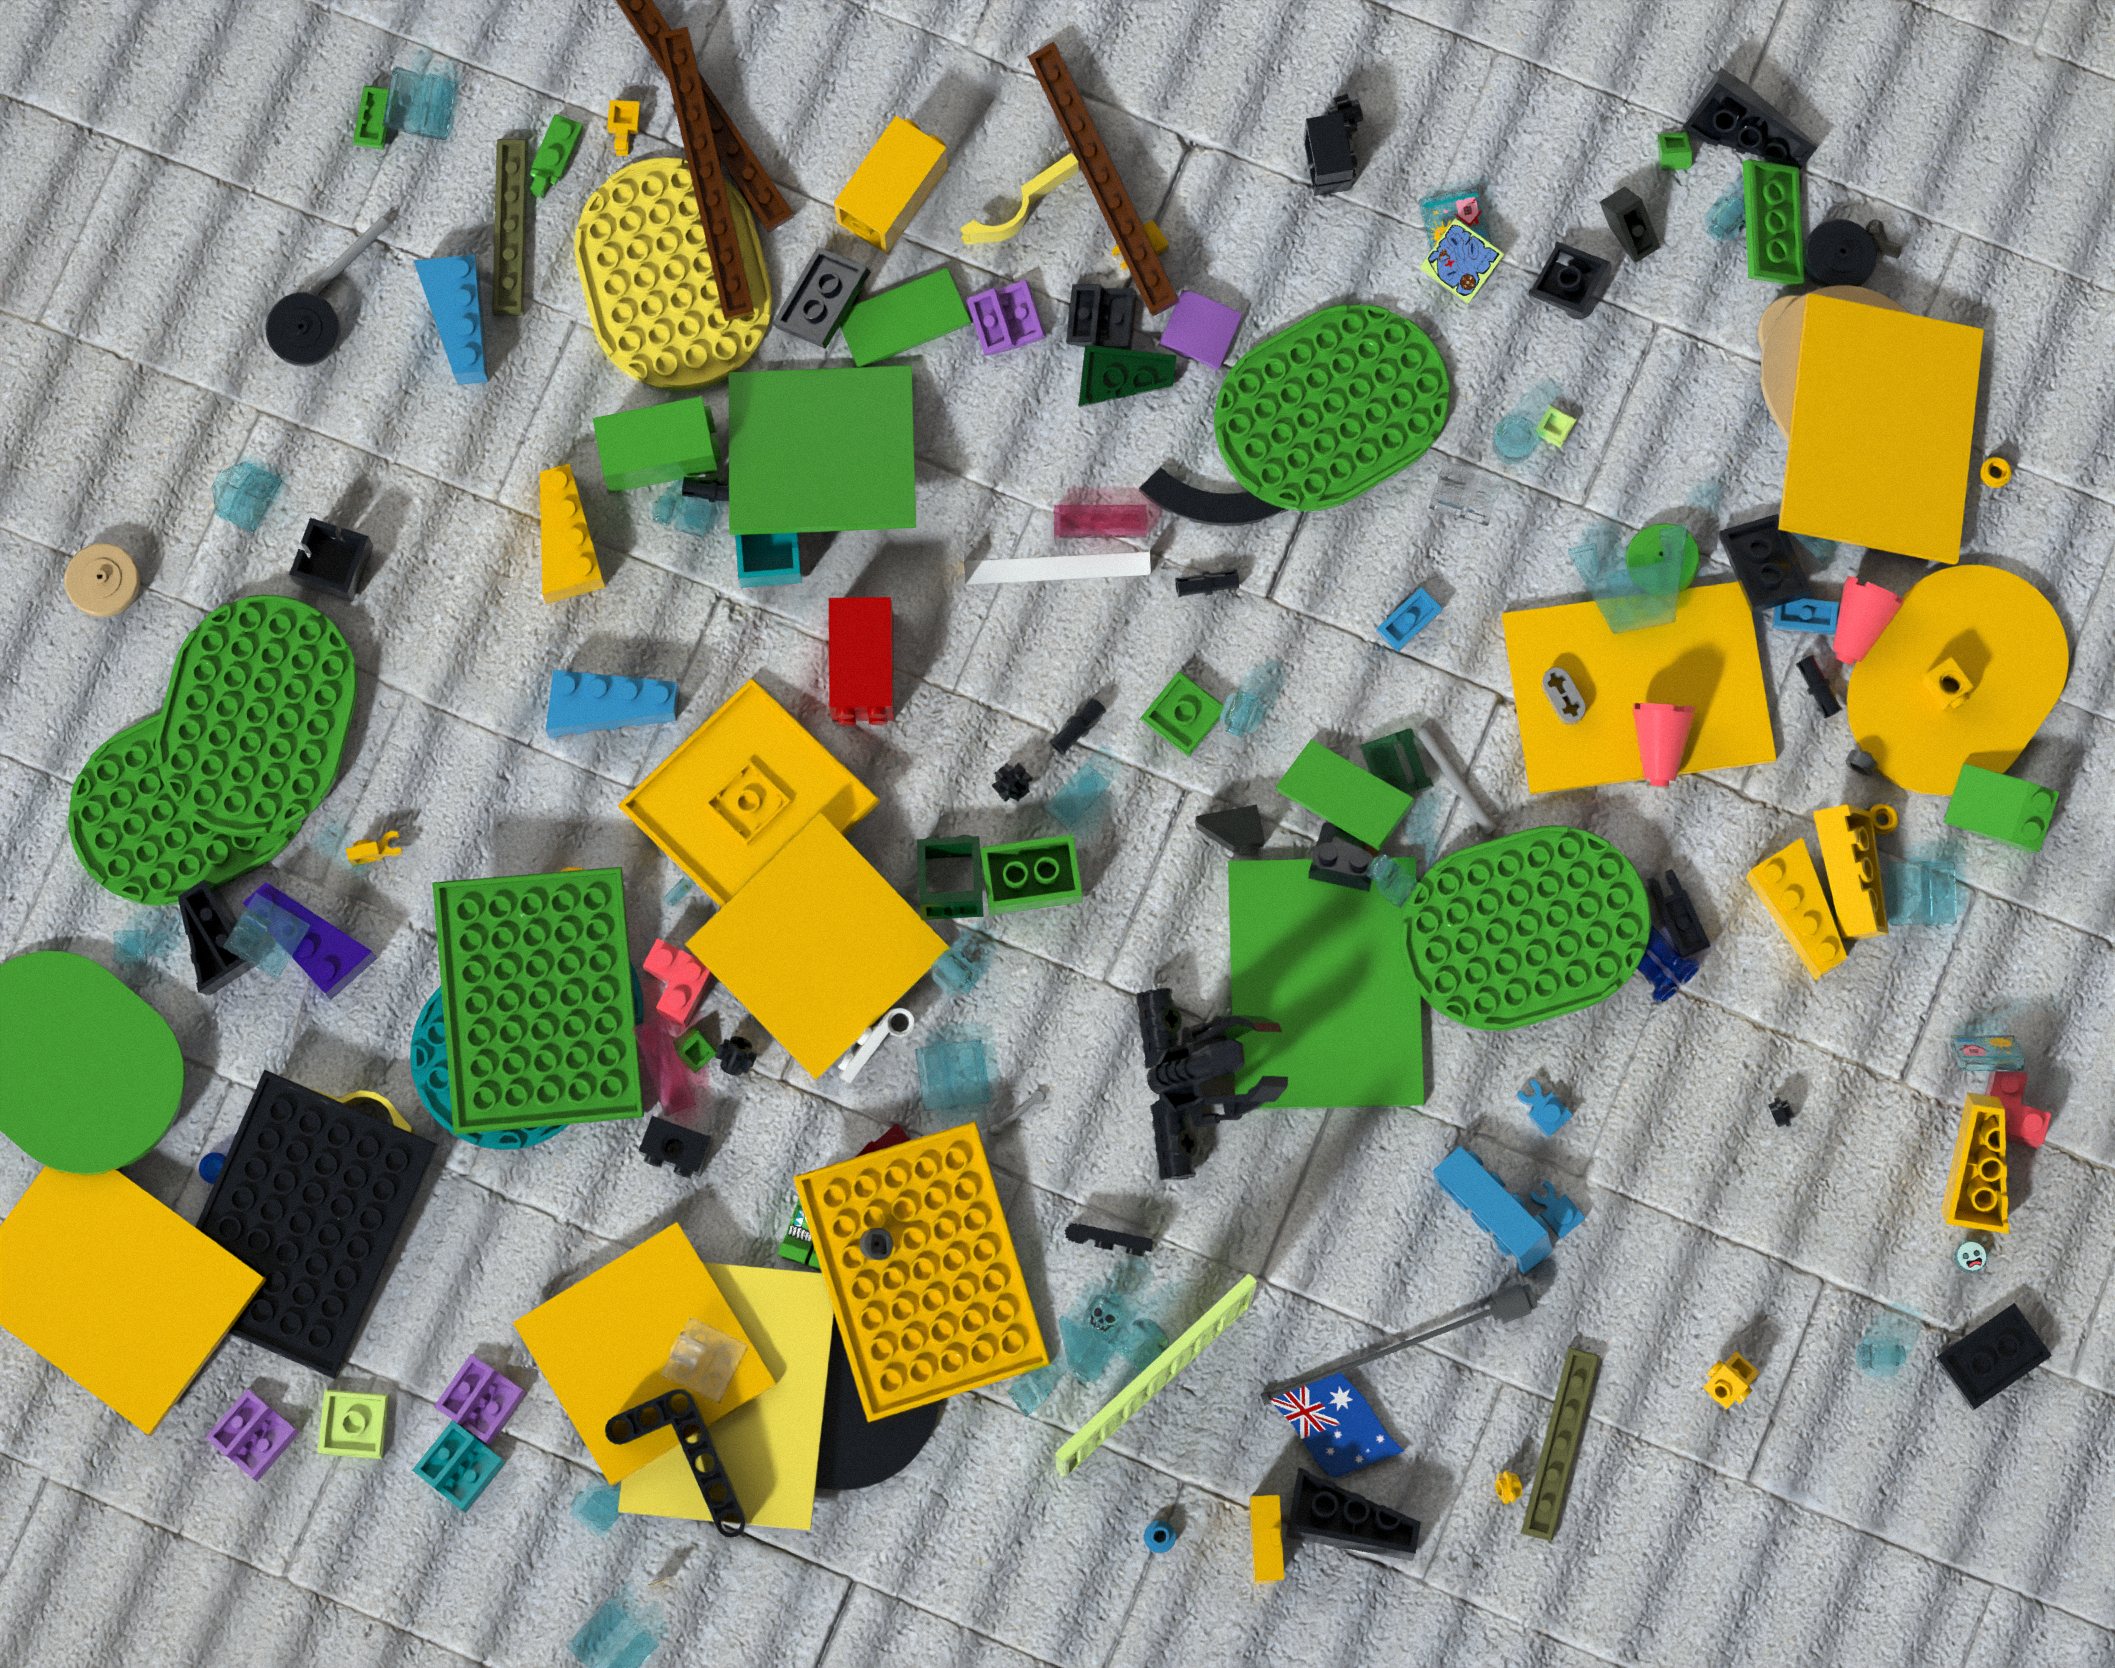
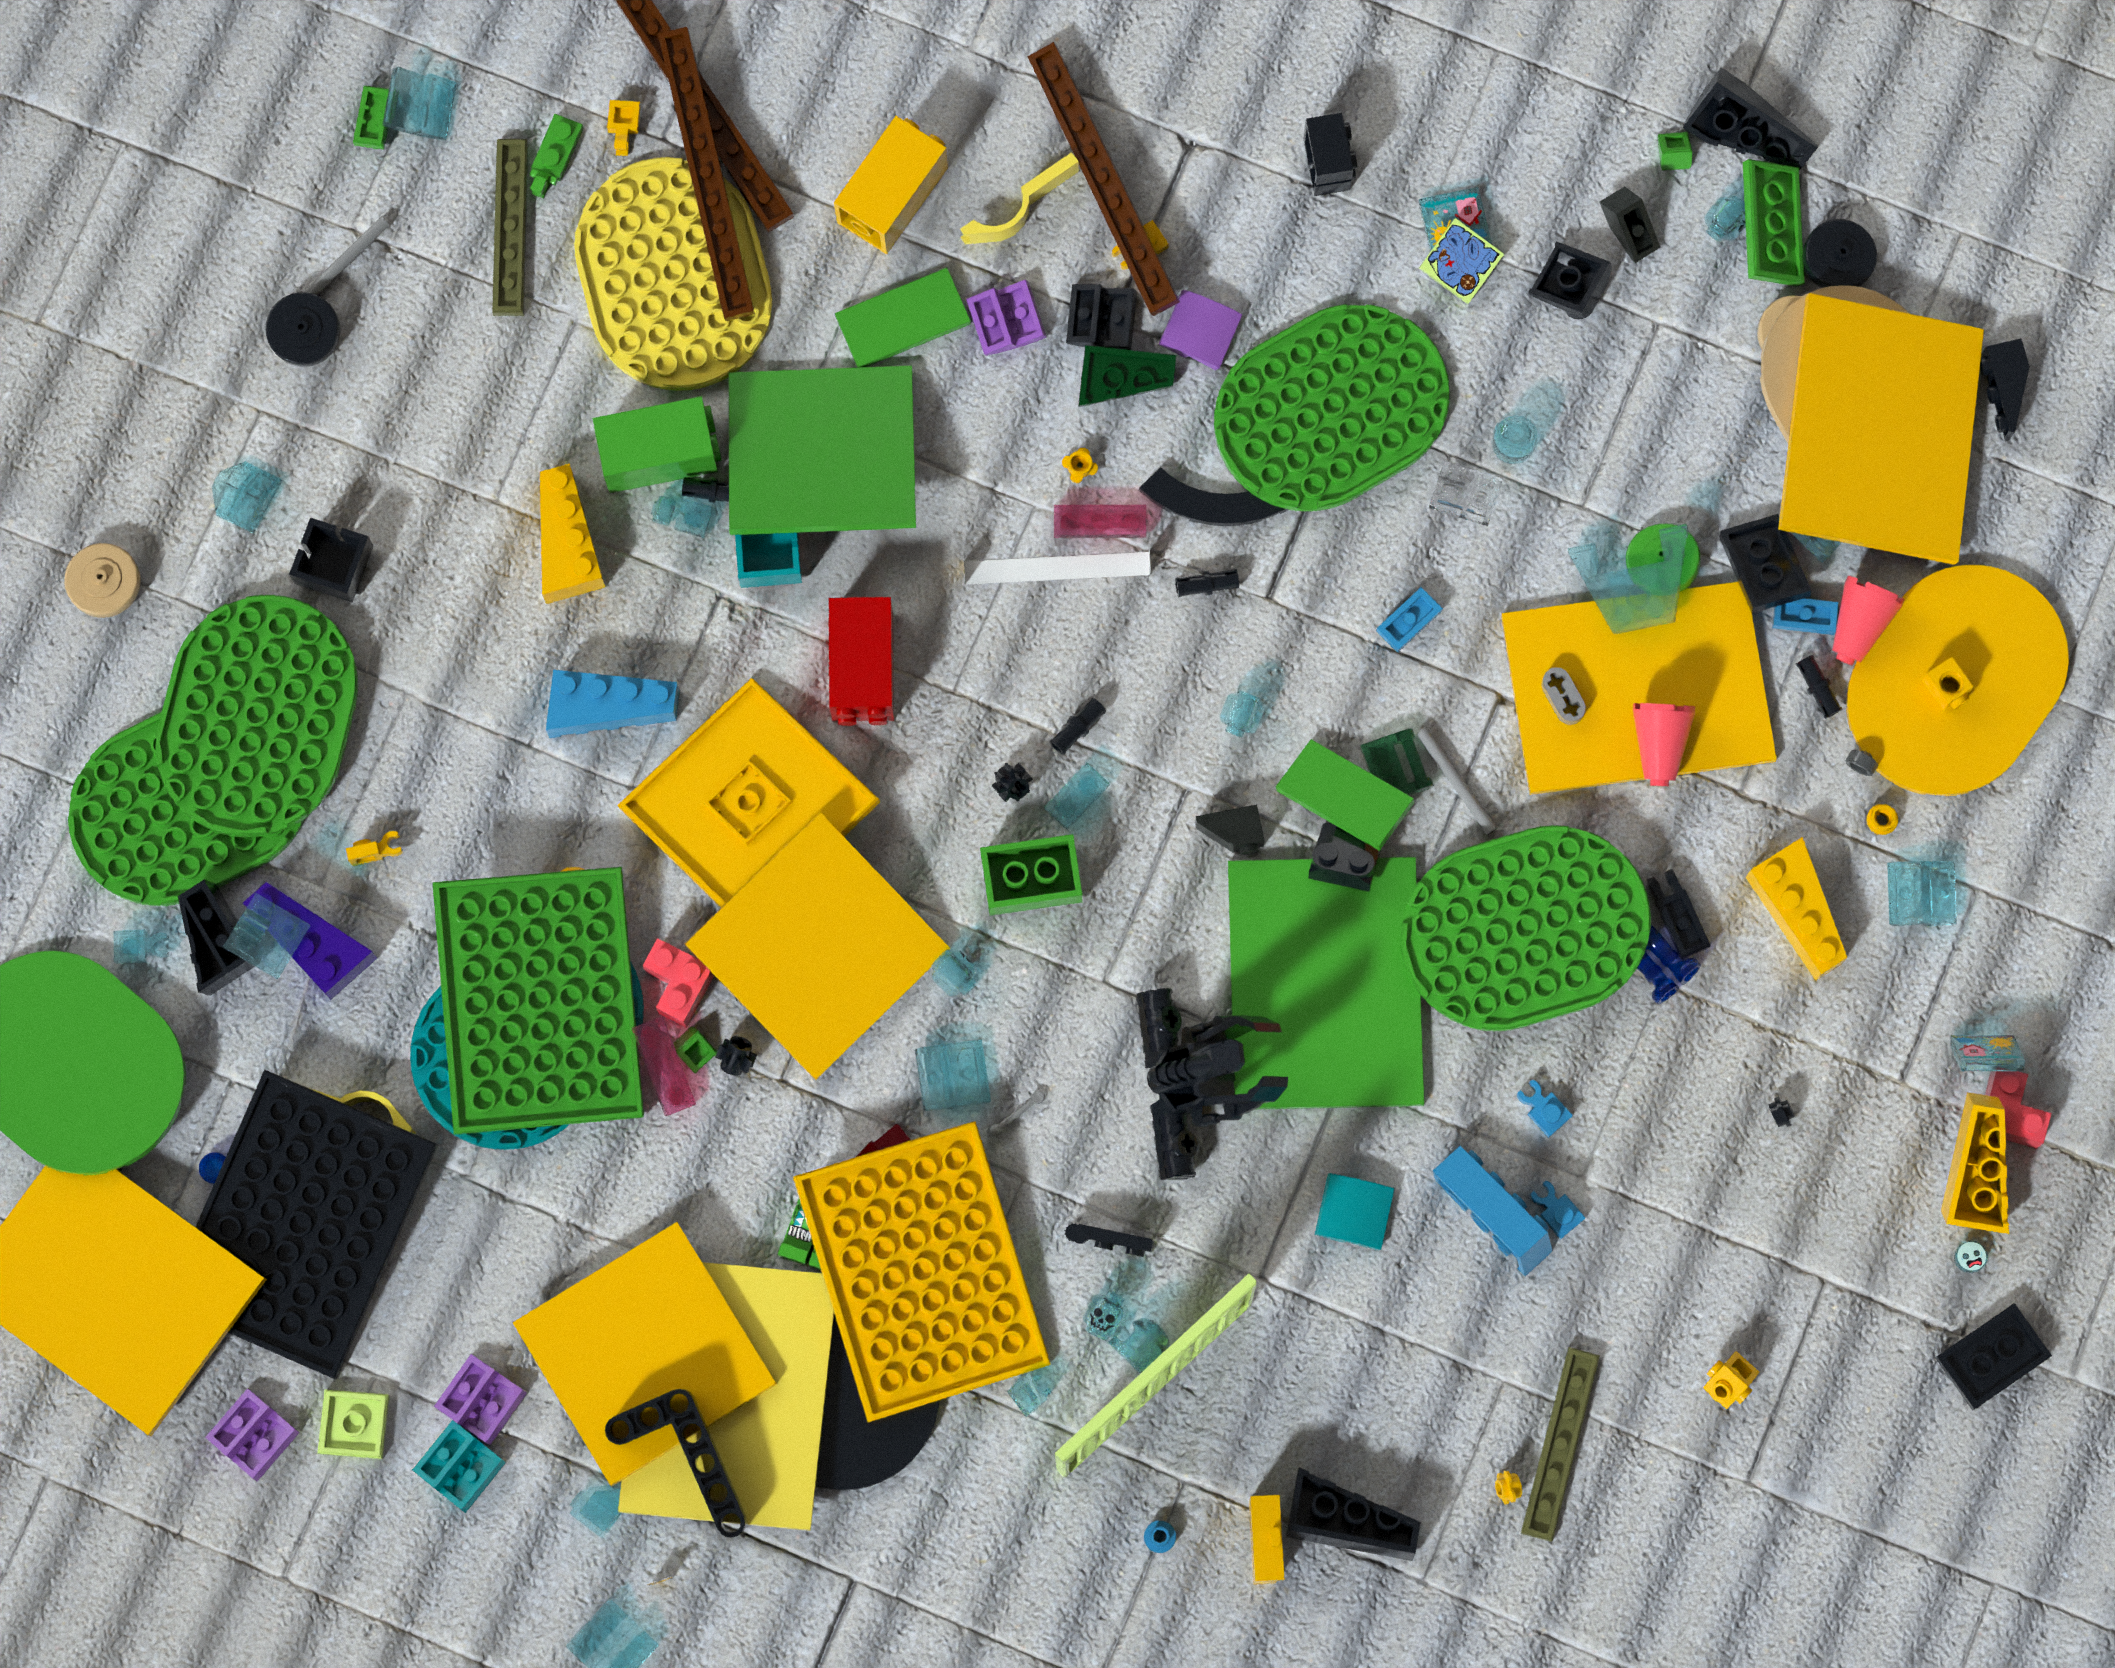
(456, 306): dark azure wedge -> none
(661, 1134): black brick -> none
(676, 894): clear light blue tile -> none
(704, 1359): clear plate -> none
(821, 297): black plate -> none
(869, 1041): white plate -> none
(876, 1244): dark grey tile -> none
(950, 904): dark green window -> none
(1080, 456): none -> yellow plate
(1084, 1352): clear light blue slope -> none
(1183, 714): bright green plate -> none
(1336, 1417): flag -> none
(1350, 110): black gear -> none
(1354, 1211): none -> teal slope
(1392, 879): clear light blue plate -> none
(1555, 426): yellowish green tile -> none
(1853, 870): yellow wedge -> none
(1880, 1356): clear light blue head -> none
(1883, 245): clear smoke arm -> none
(1998, 464): yellow plate -> none
(2001, 808): bright green slope -> none
(2007, 374): none -> black slope

